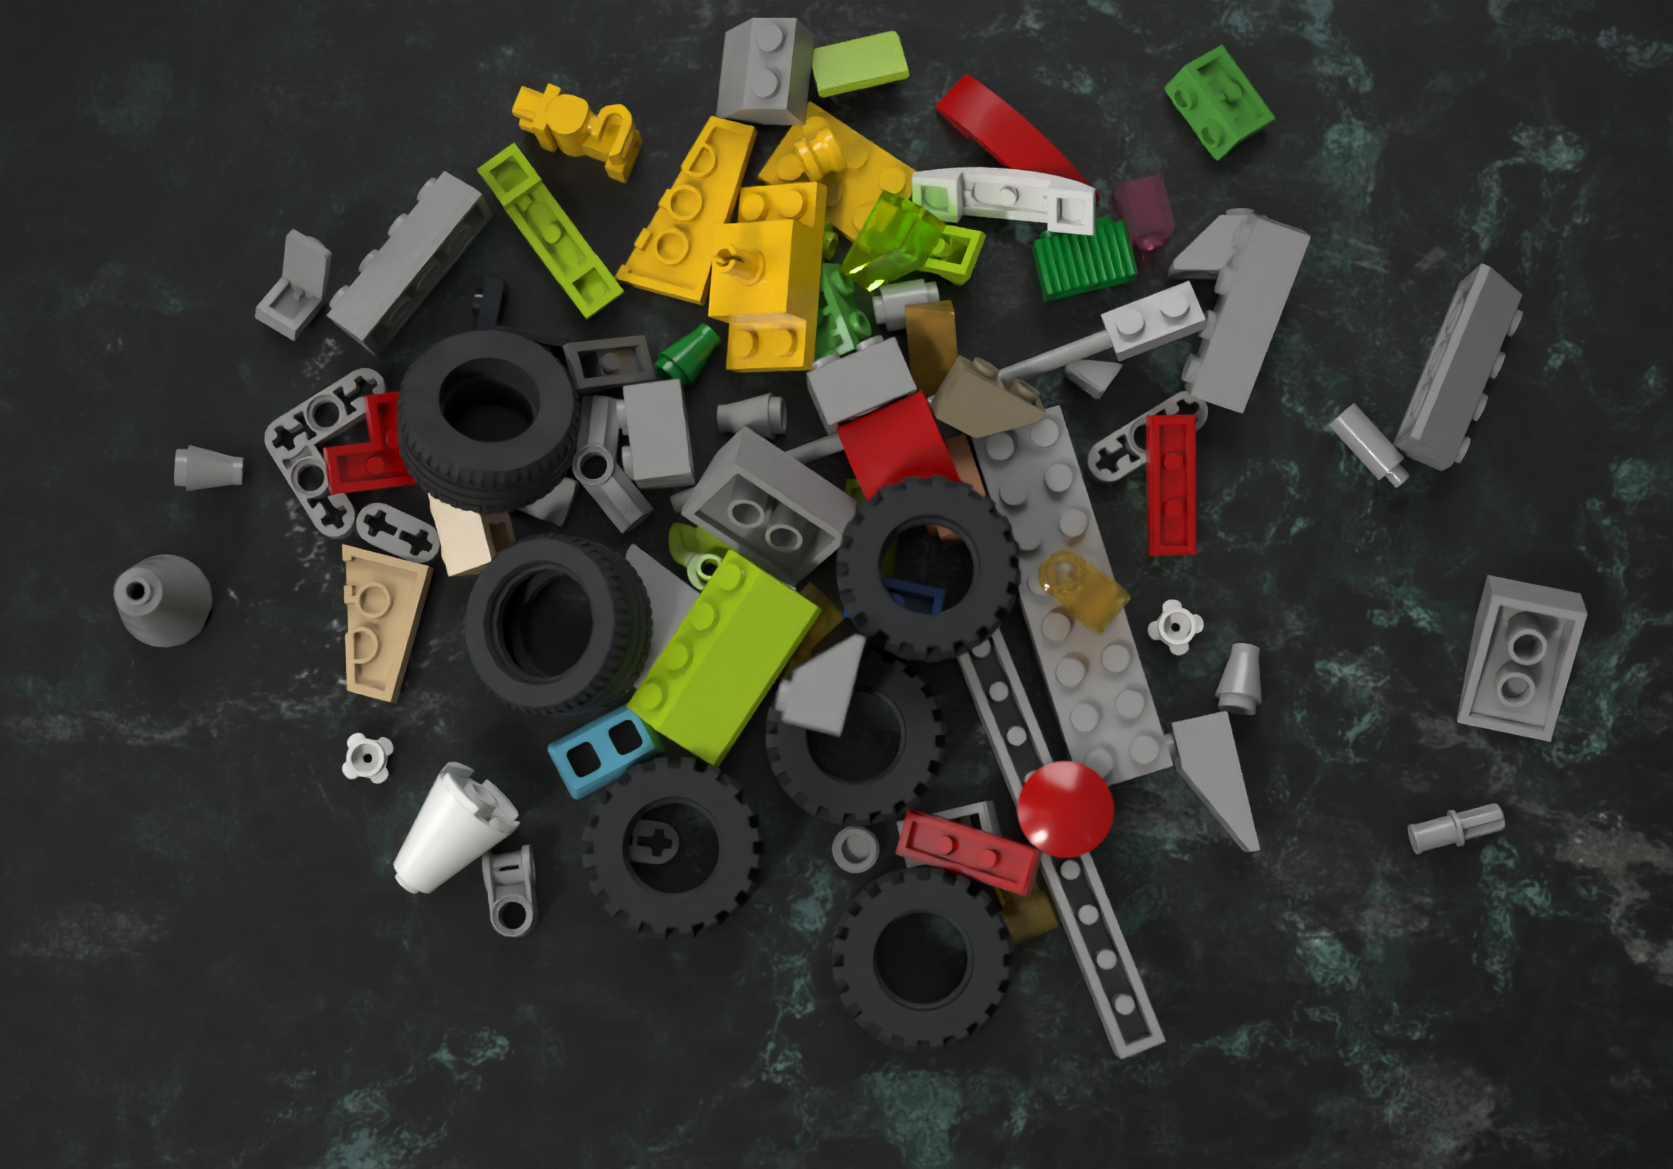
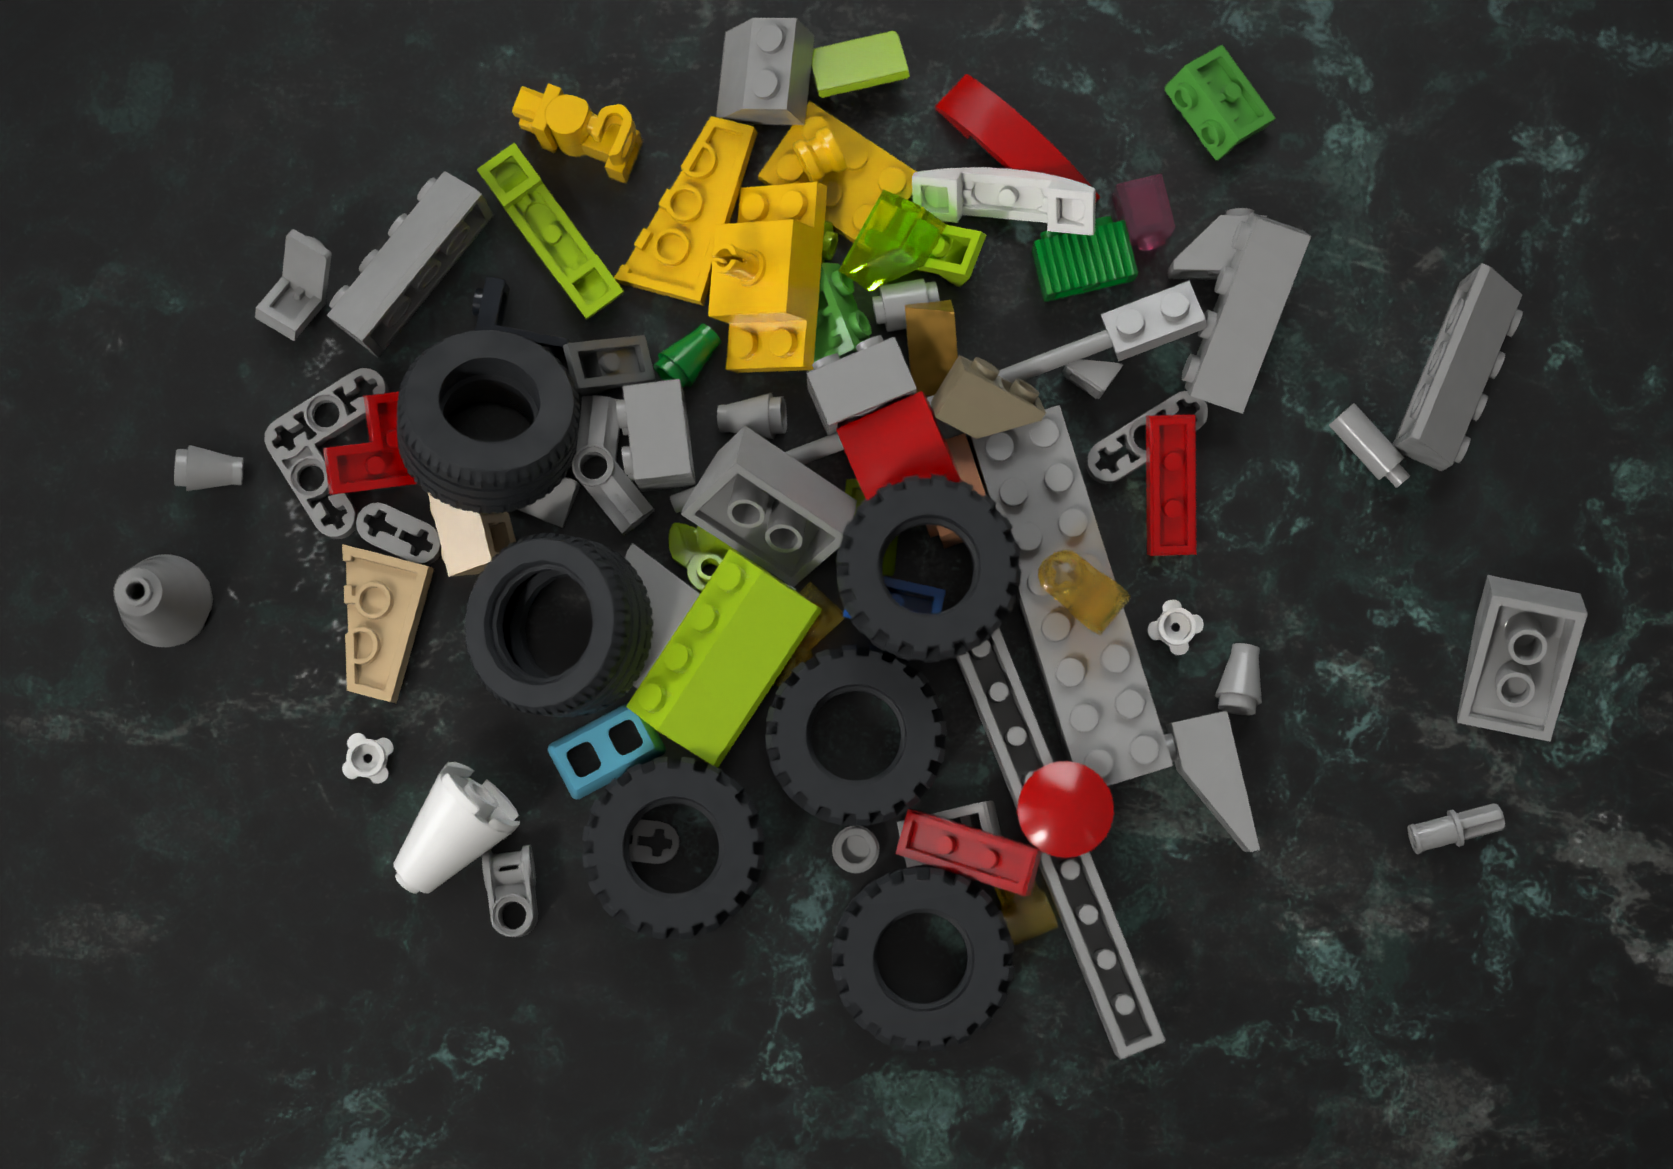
(822, 689): light grey slope -> none

